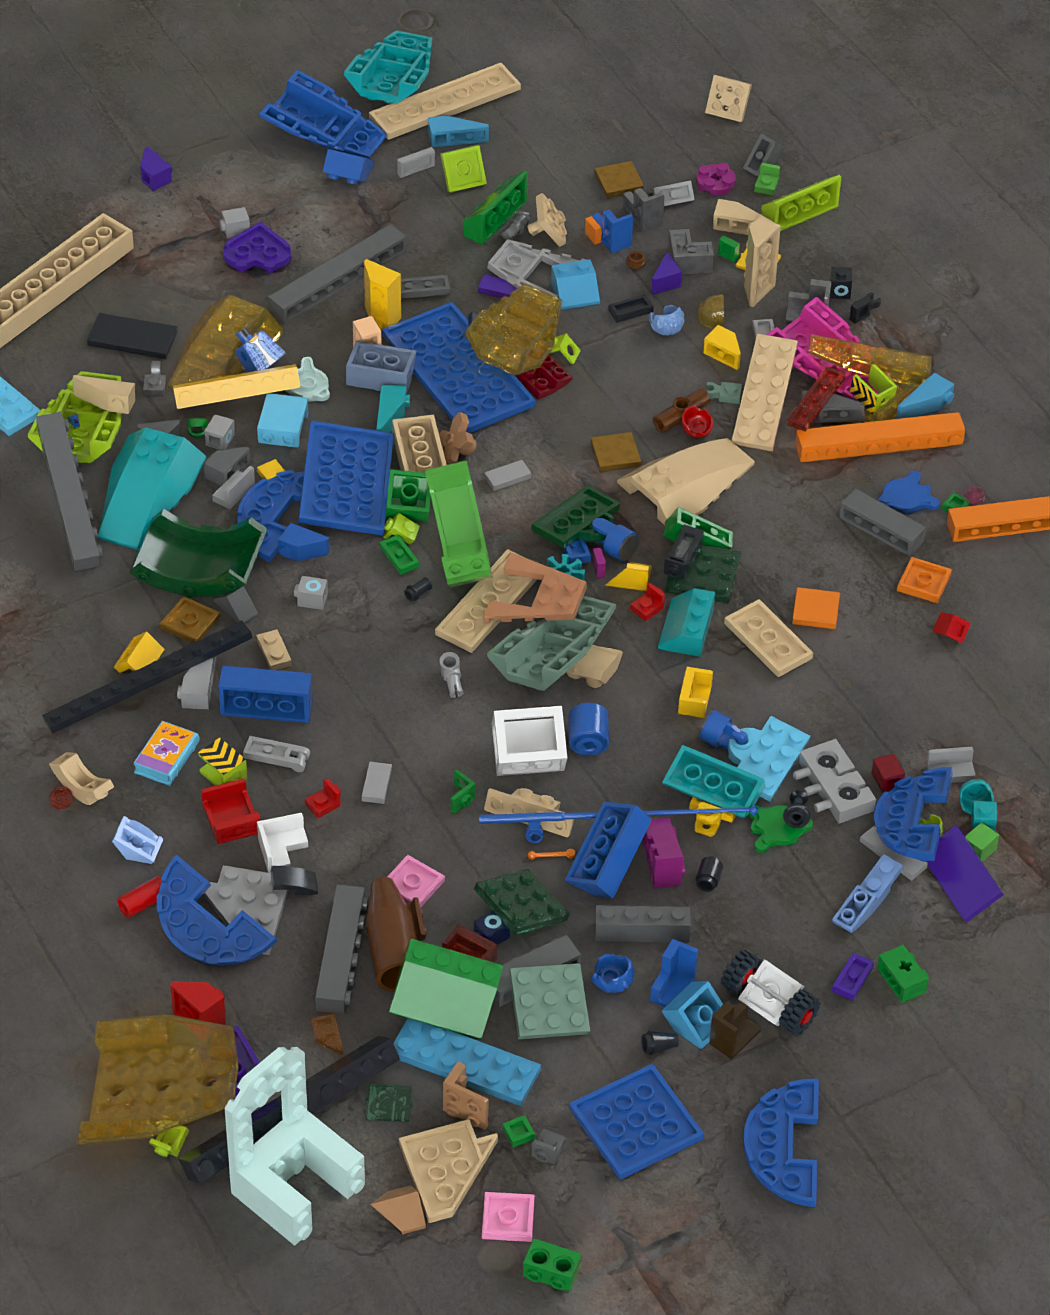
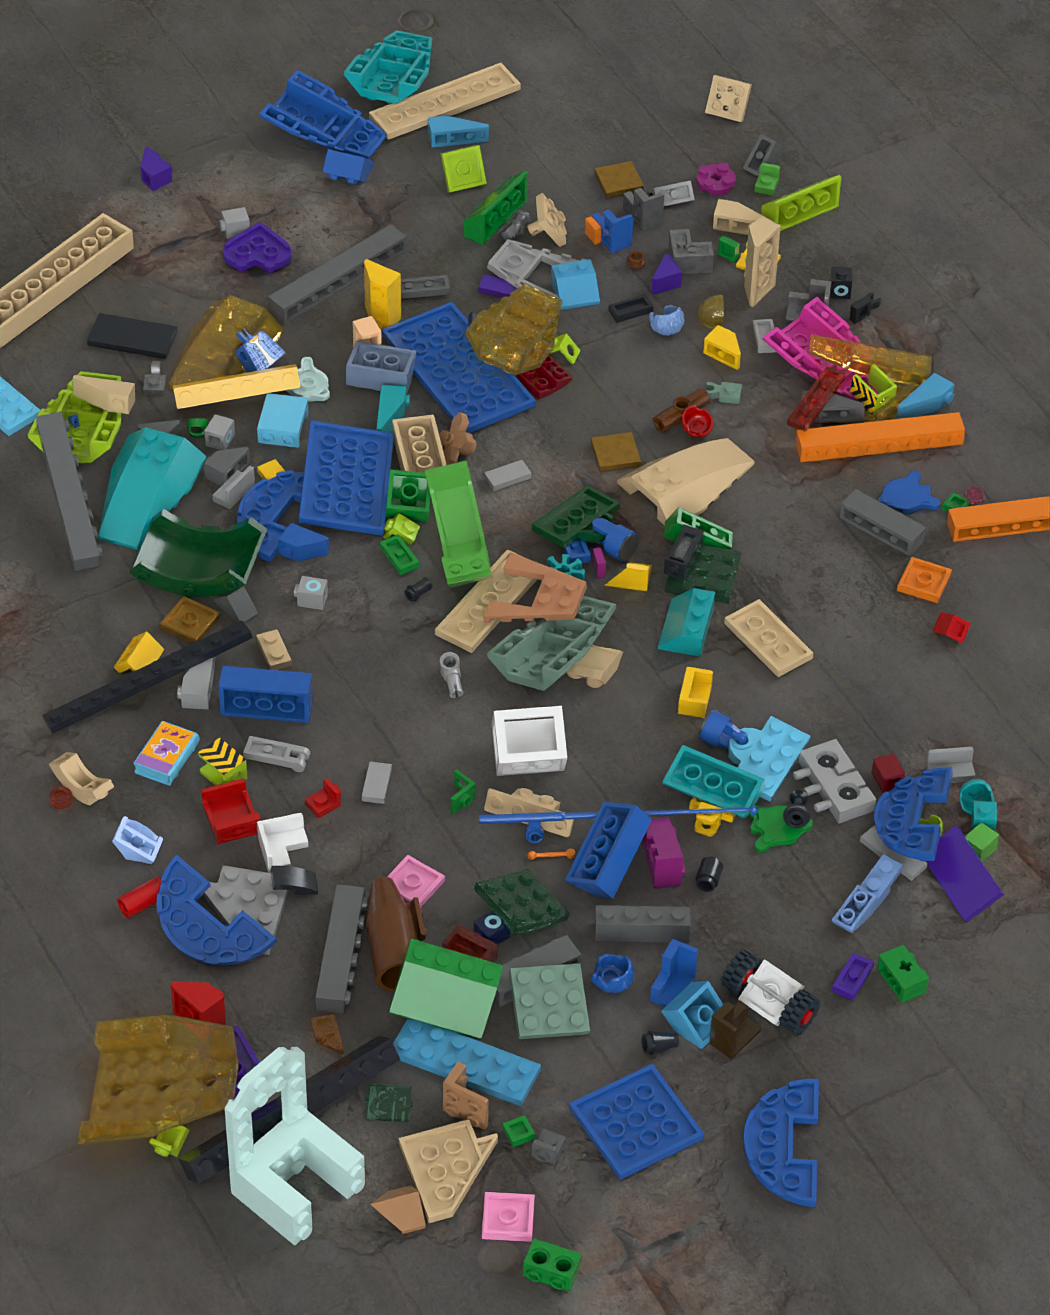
(416, 162): light grey tile -> none
(588, 729): blue piece -> none
(649, 603): red bracket -> none
(764, 392): tan plate -> none
(816, 608): orange tile -> none

